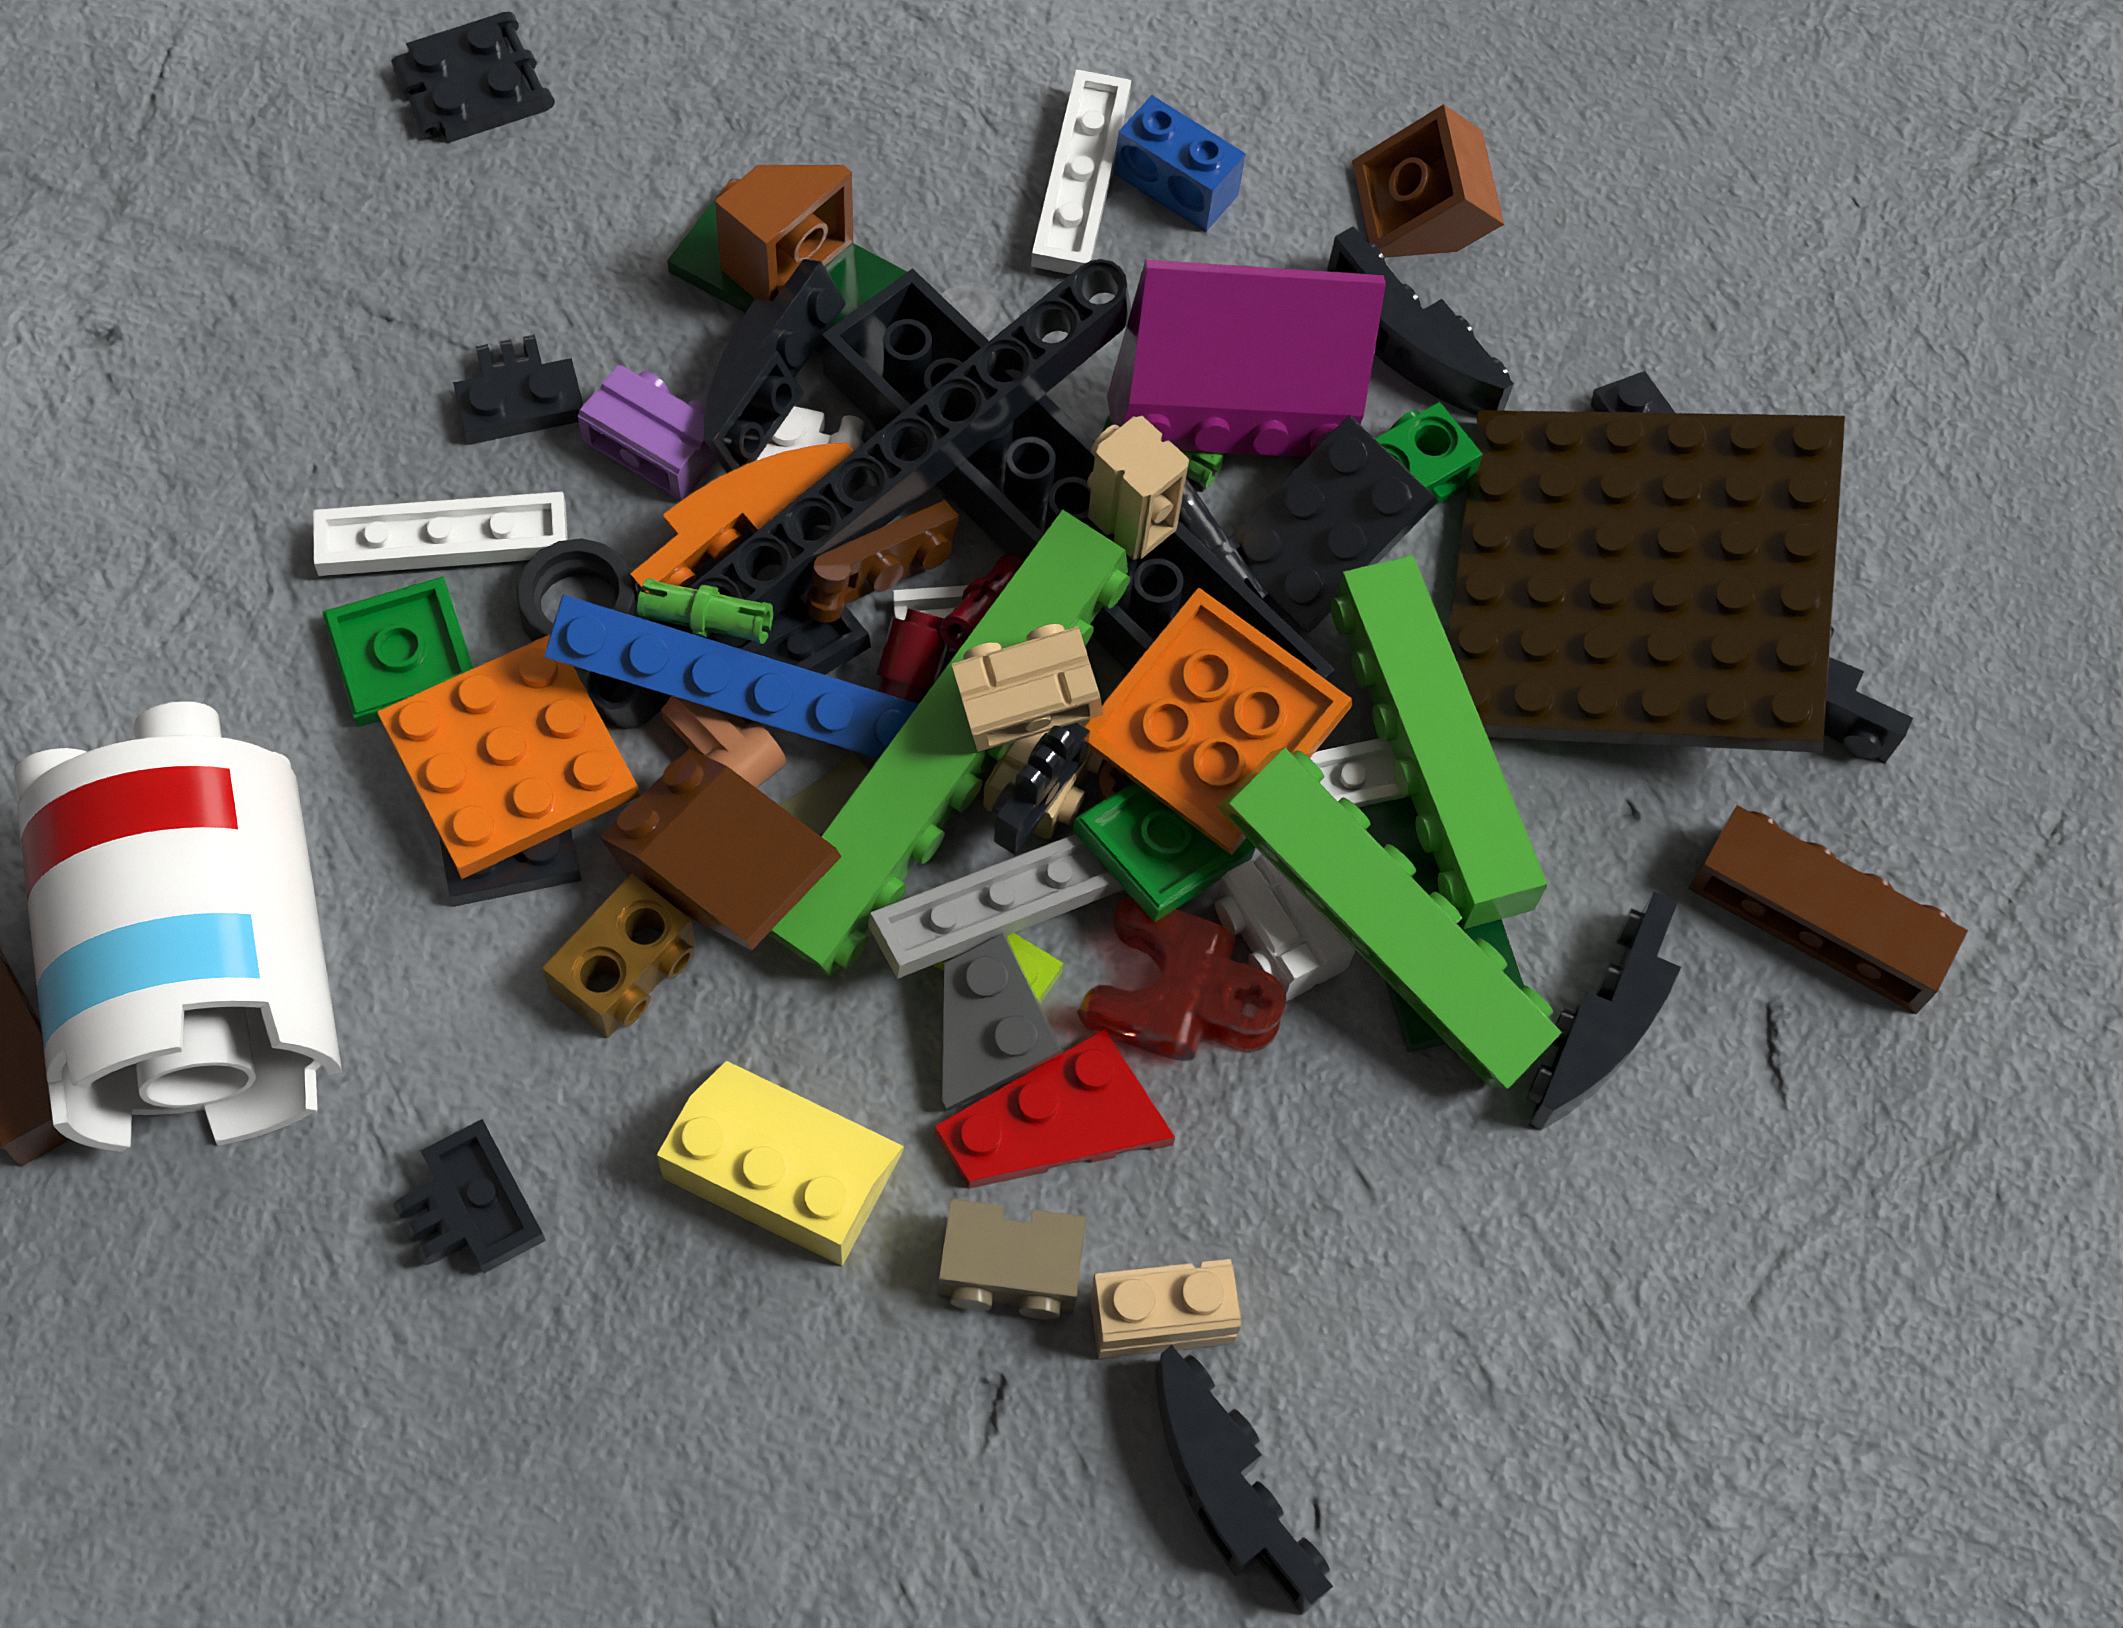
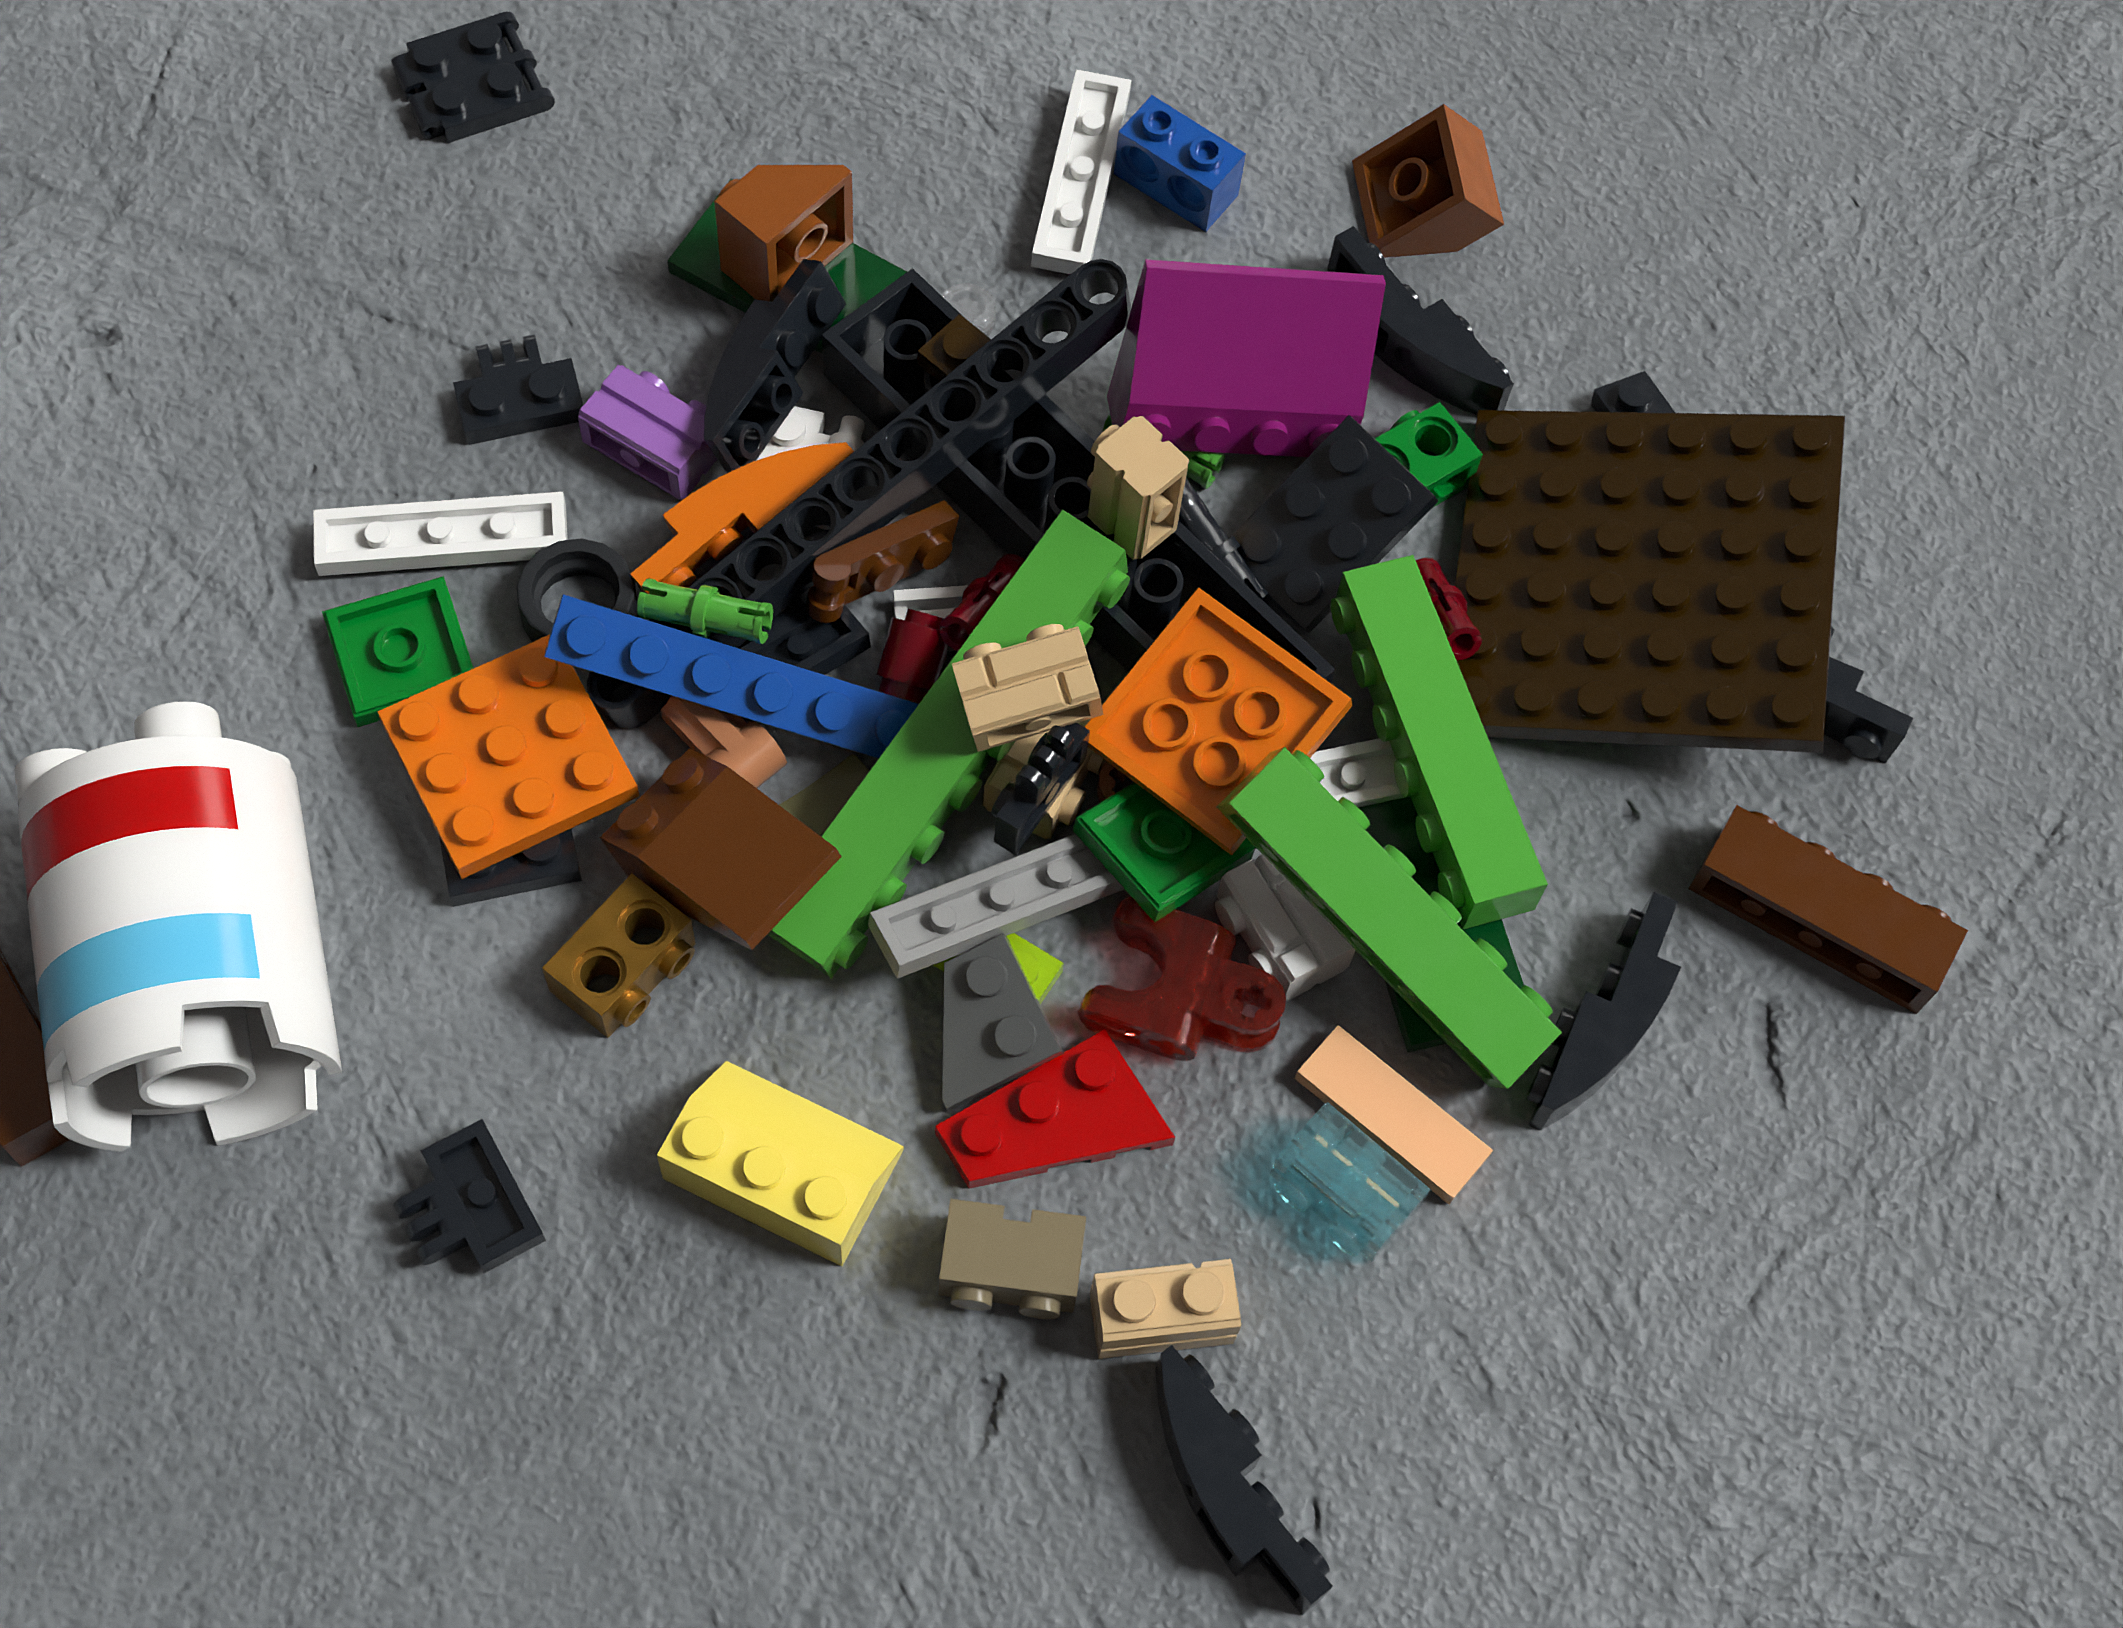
(950, 347): none -> dark brown plate
(1347, 1183): none -> clear light blue brick
(1394, 1114): none -> light nougat tile
(1451, 610): none -> dark red pin

